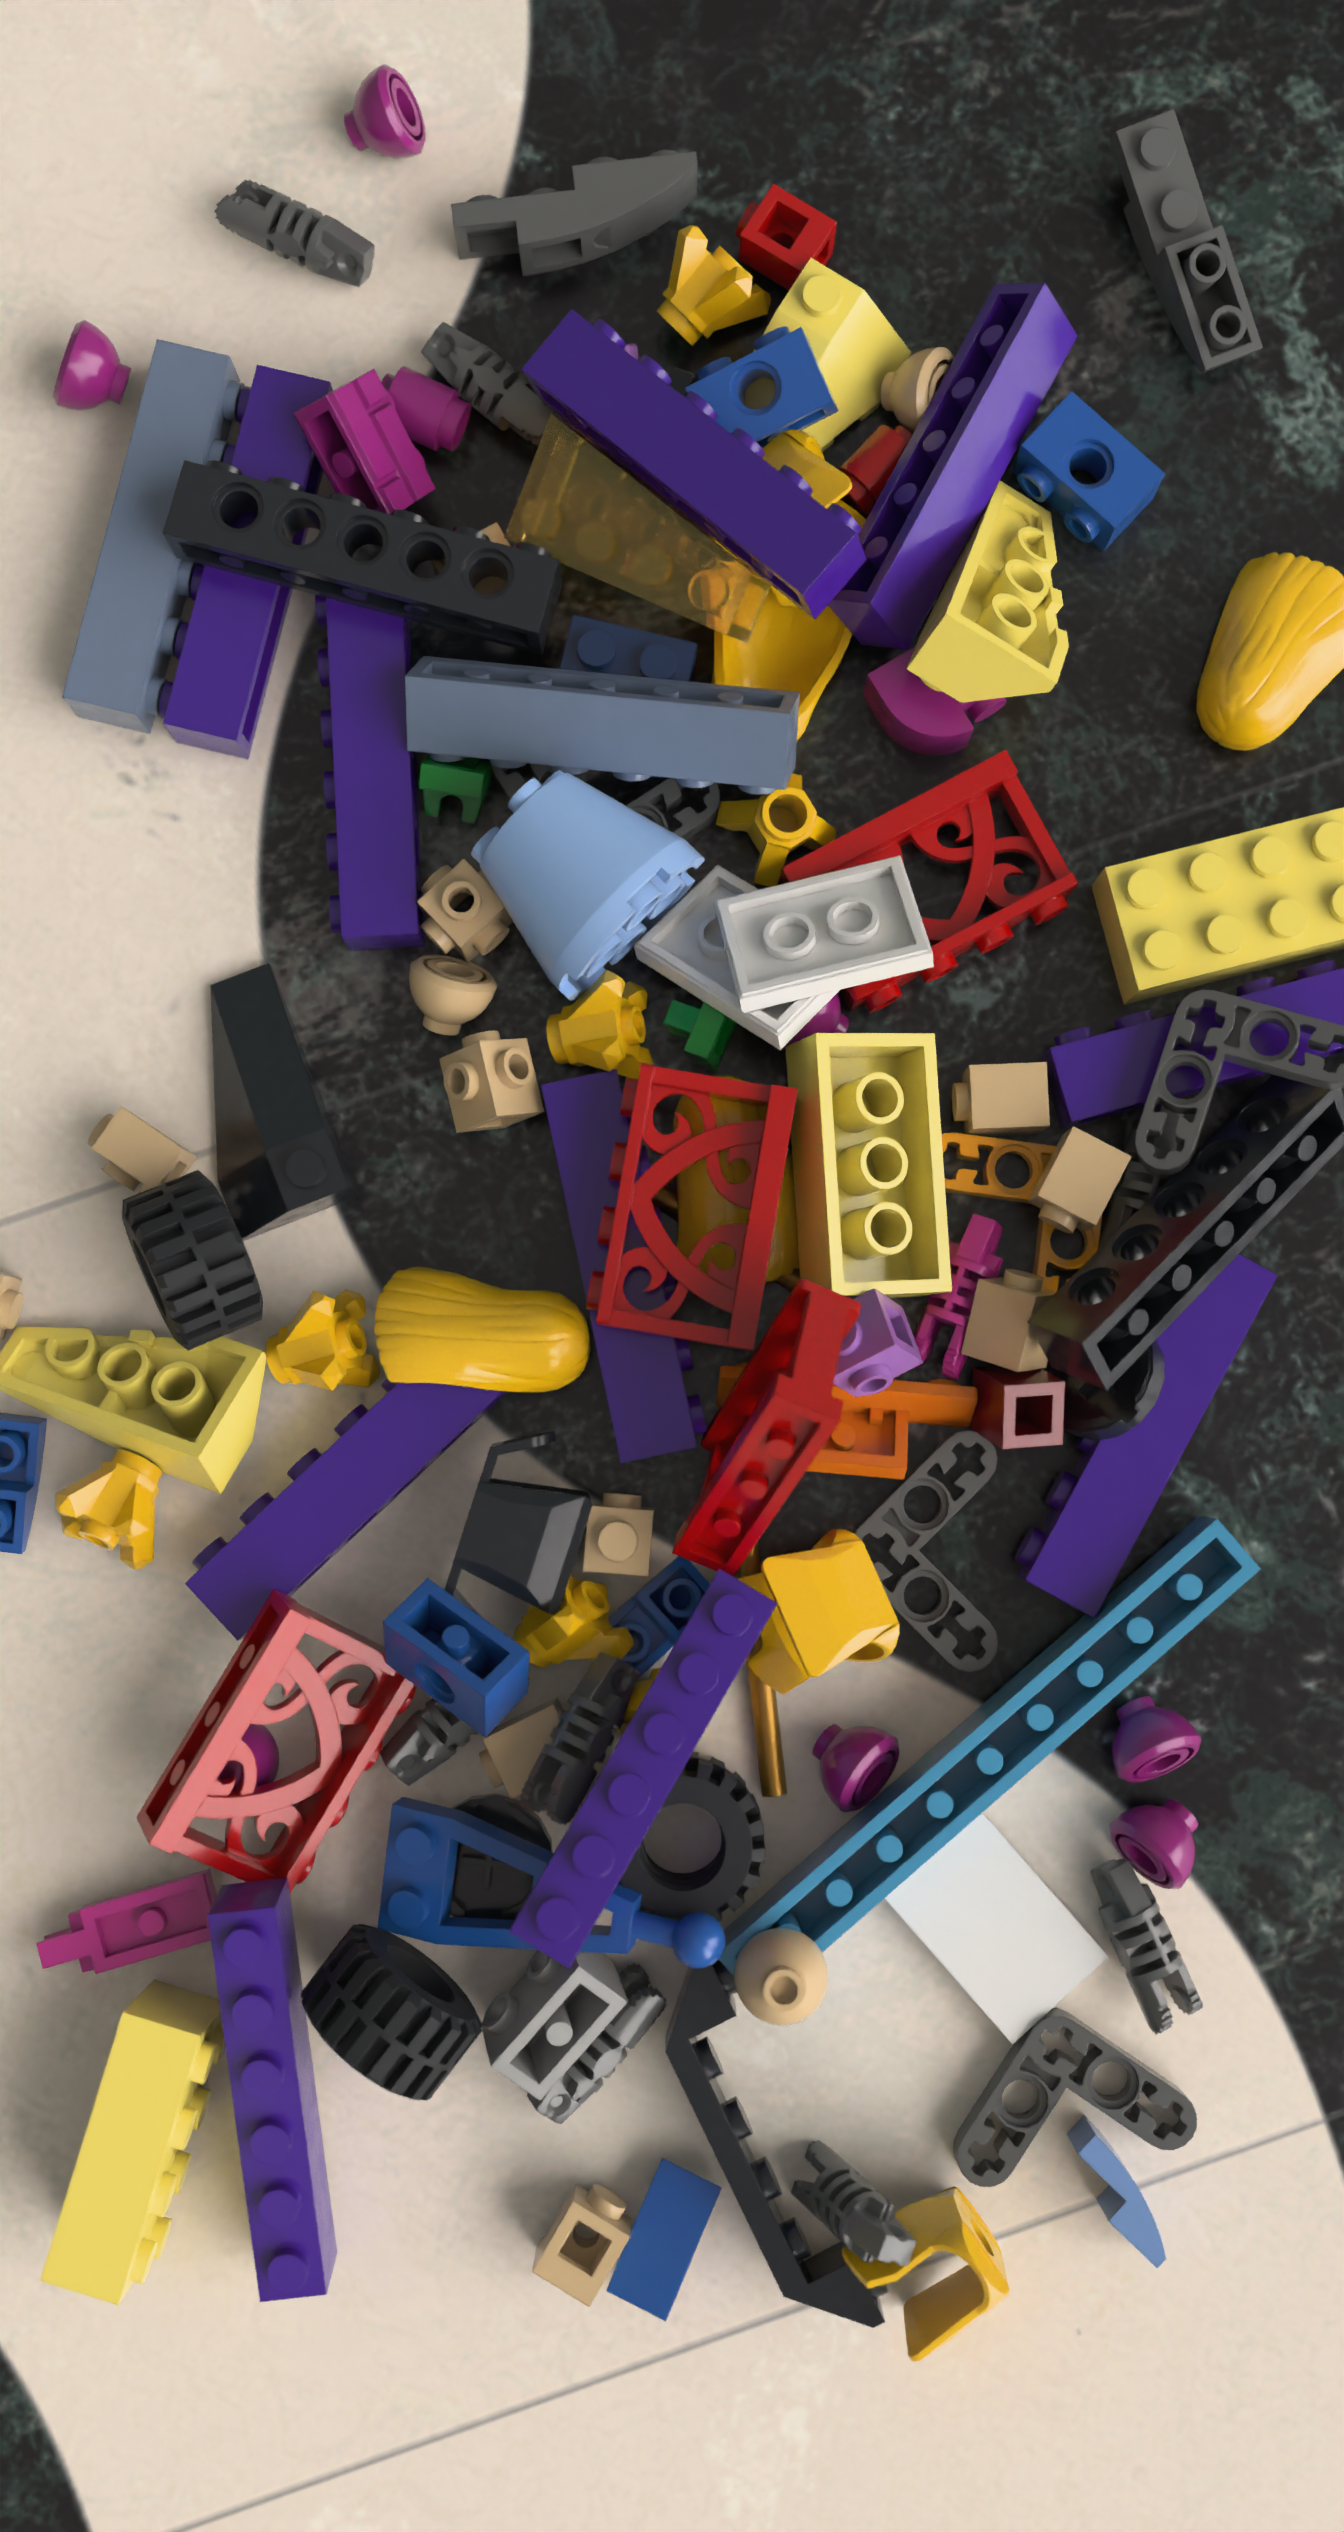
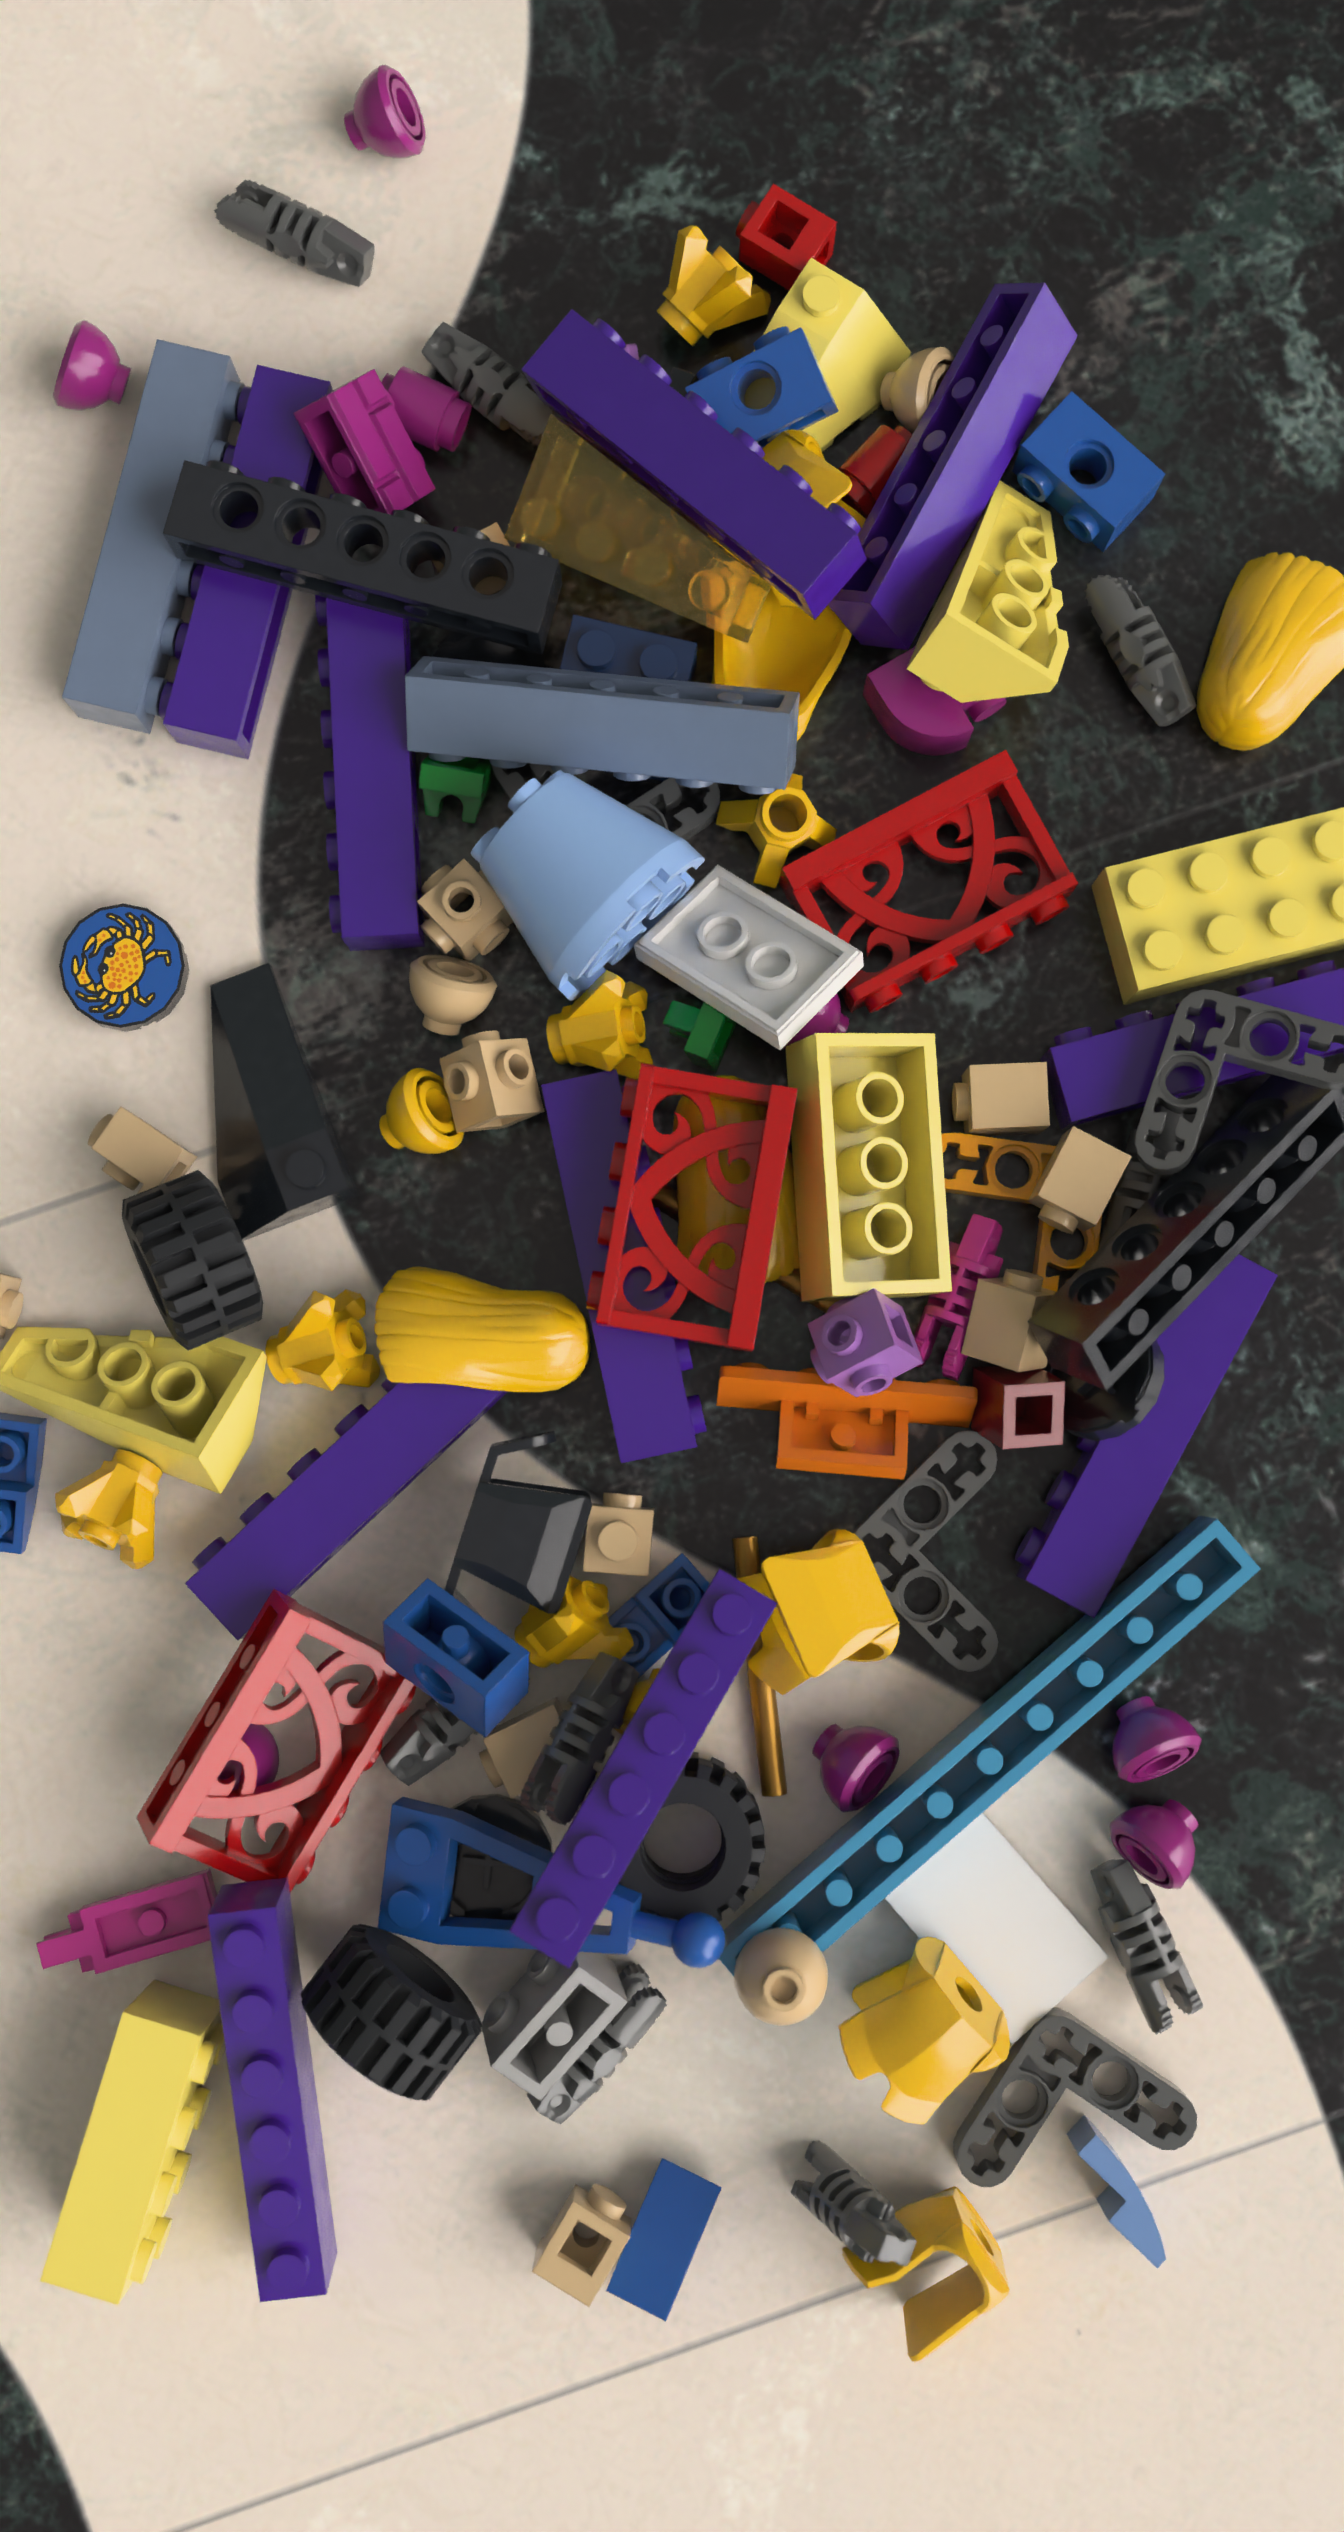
(124, 967): none -> tile
(420, 1115): none -> yellow brick
(606, 211): dark grey slope -> none
(769, 1428): red fence -> none
(822, 934): white tile -> none
(822, 2279): black slope -> none
(923, 2030): none -> yellow piece
(1140, 649): none -> dark grey hinge
(1180, 247): dark grey slope -> none

